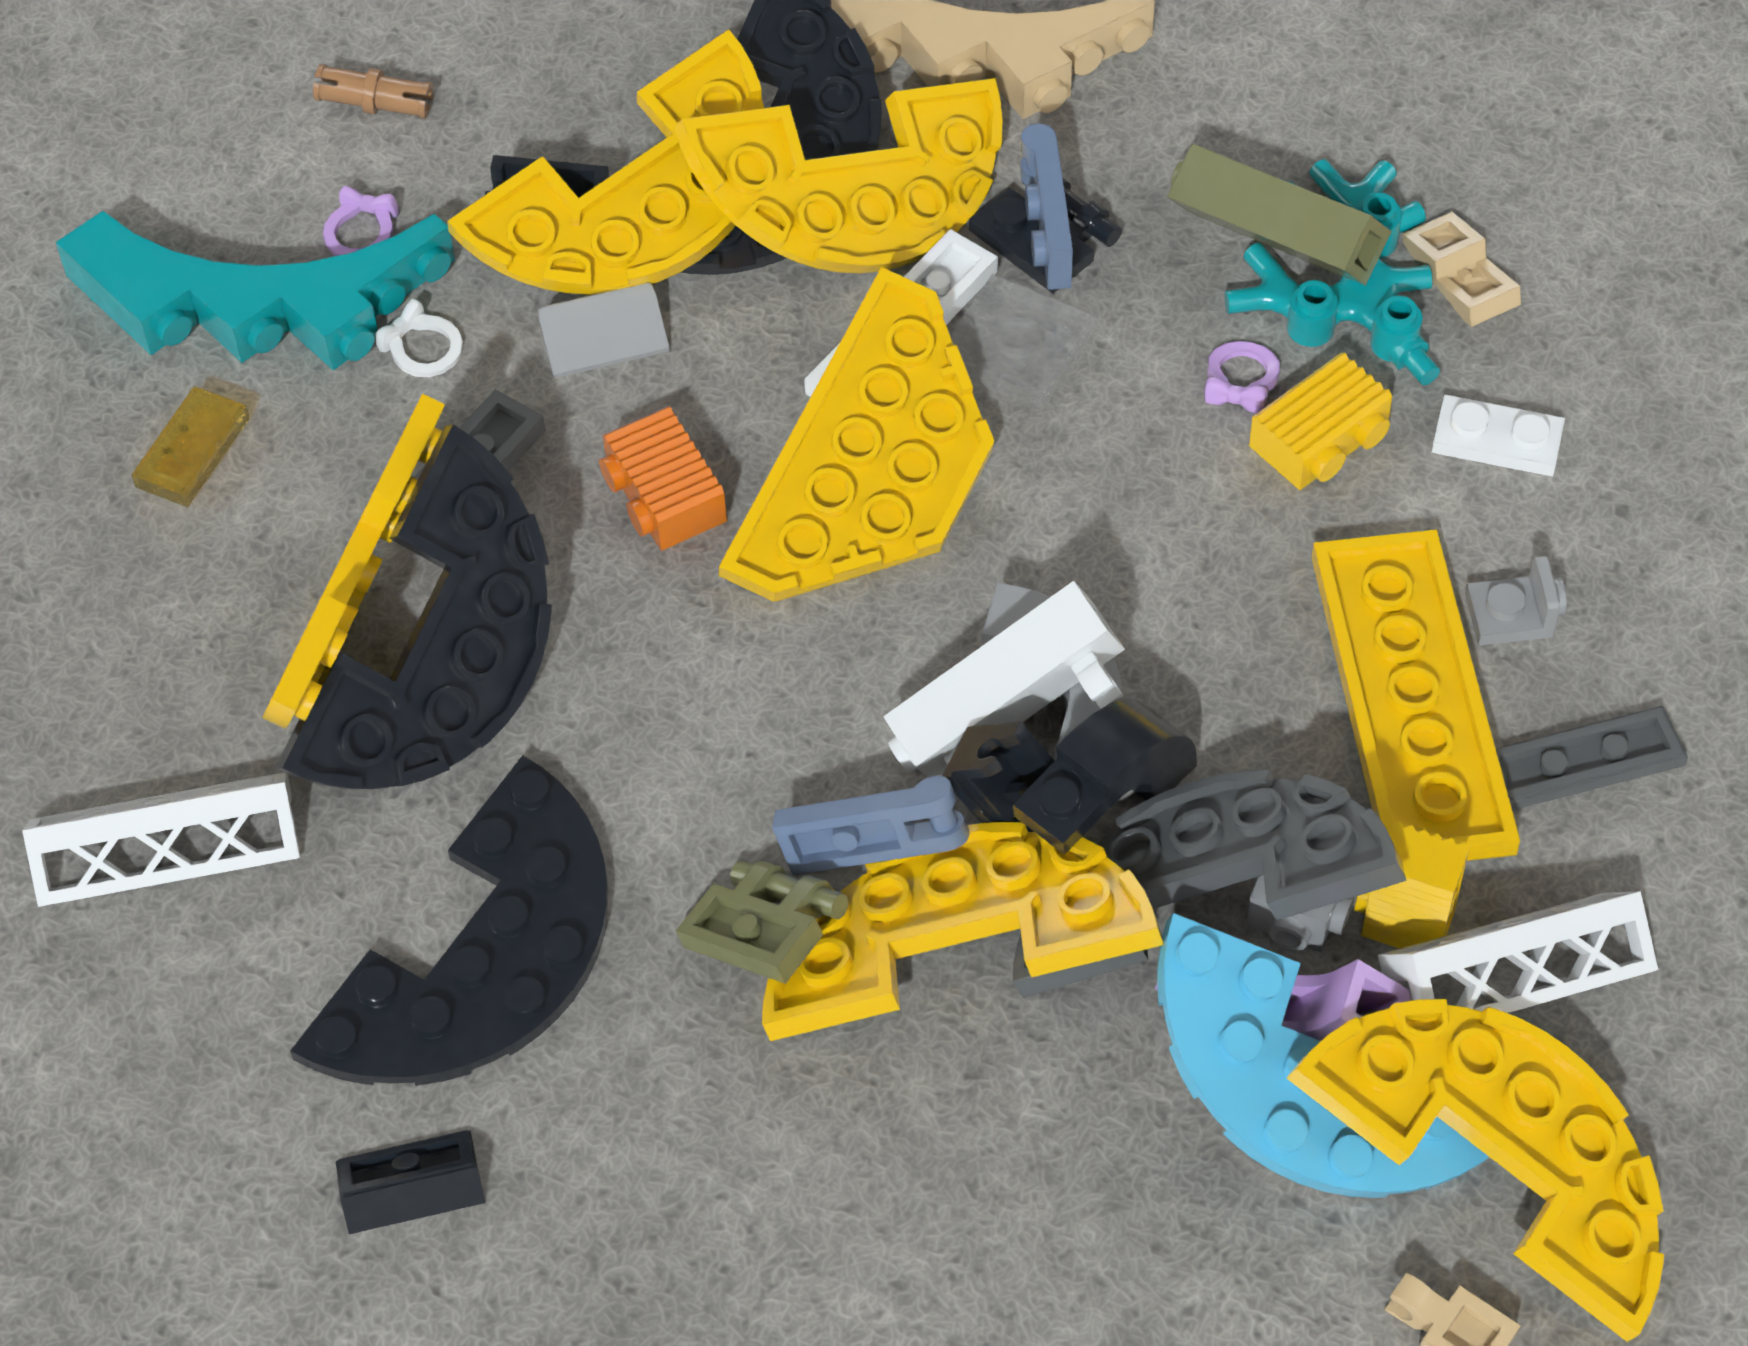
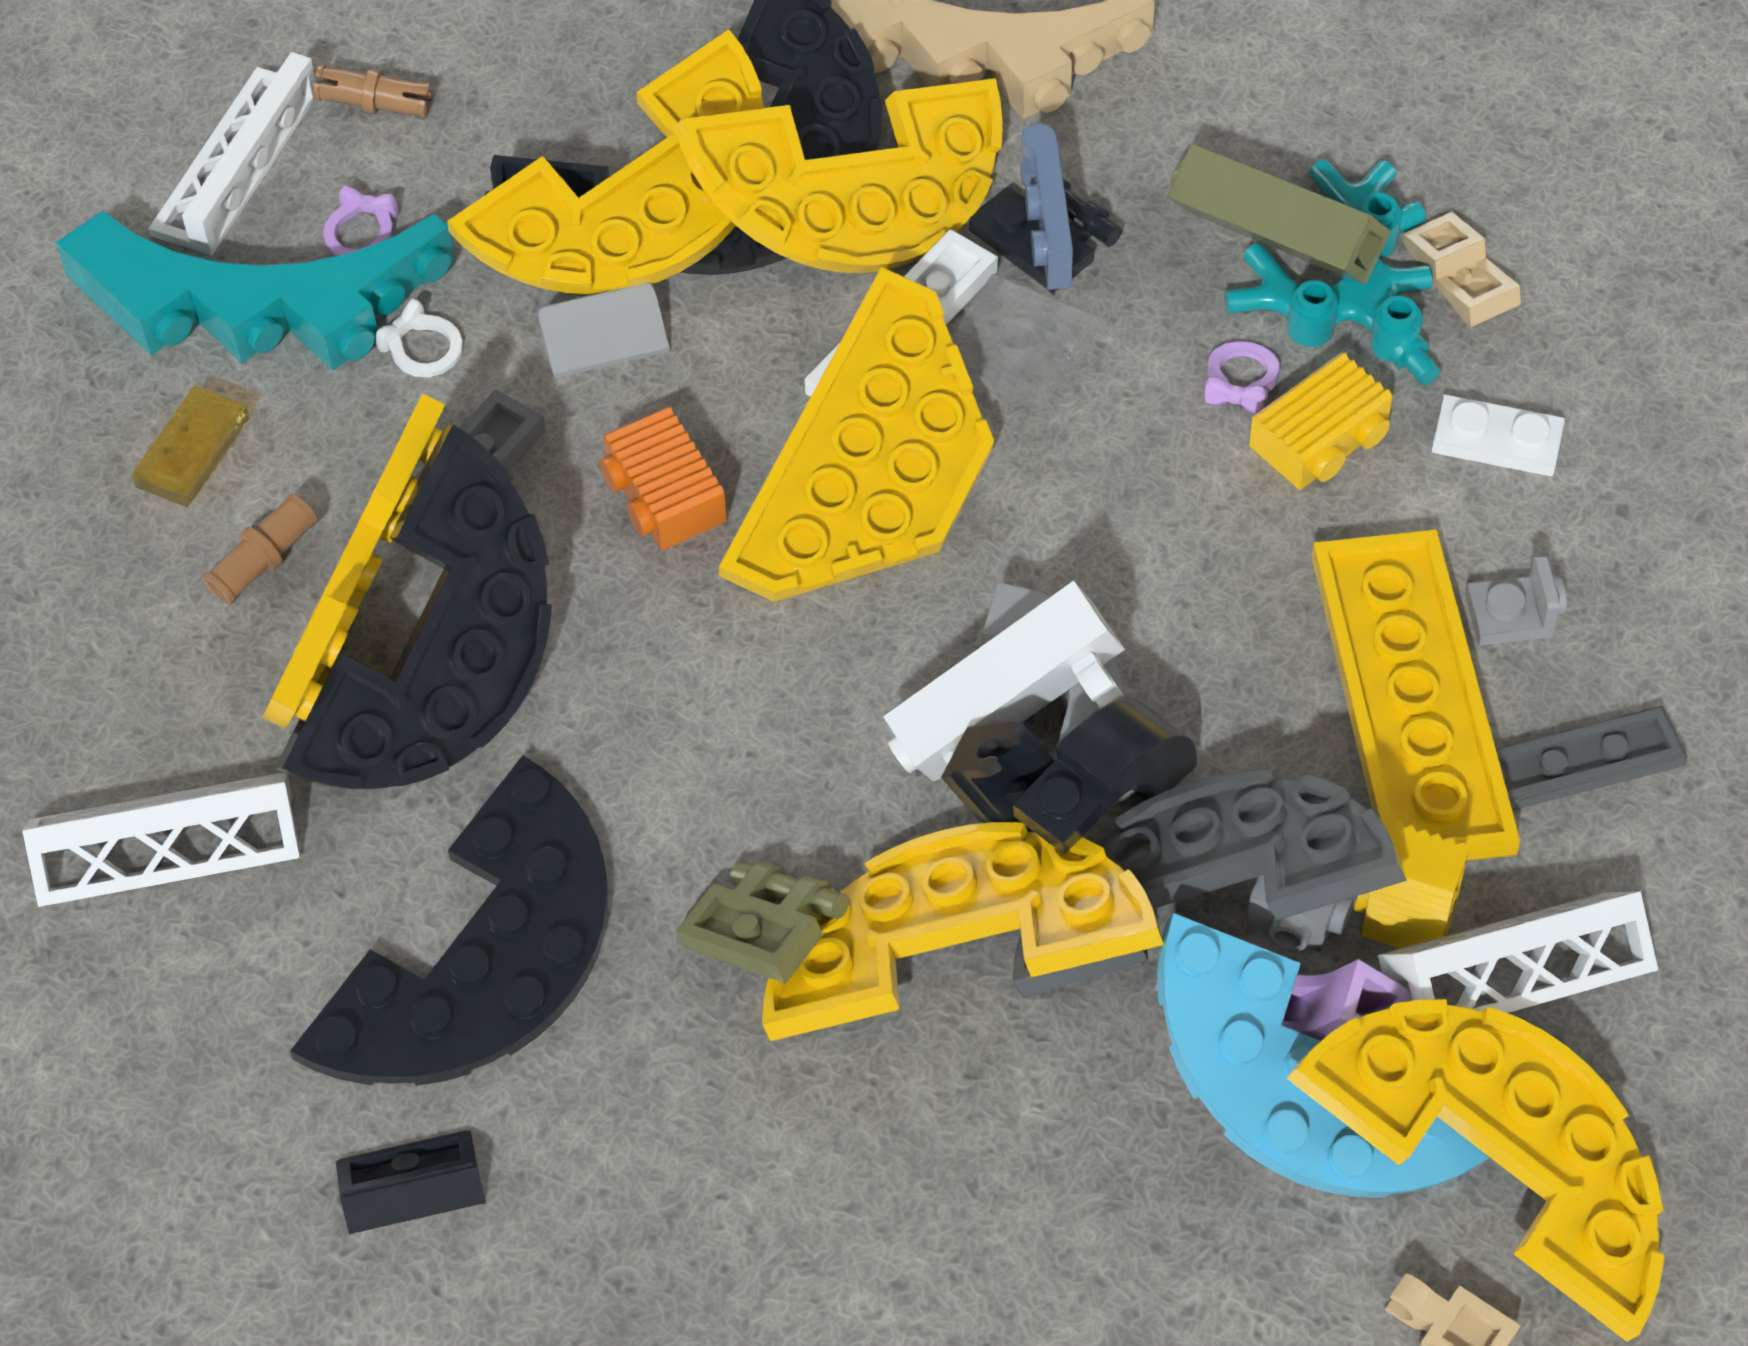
(243, 162): none -> white fence
(260, 549): none -> medium nougat pin
(871, 828): sand blue plate -> none

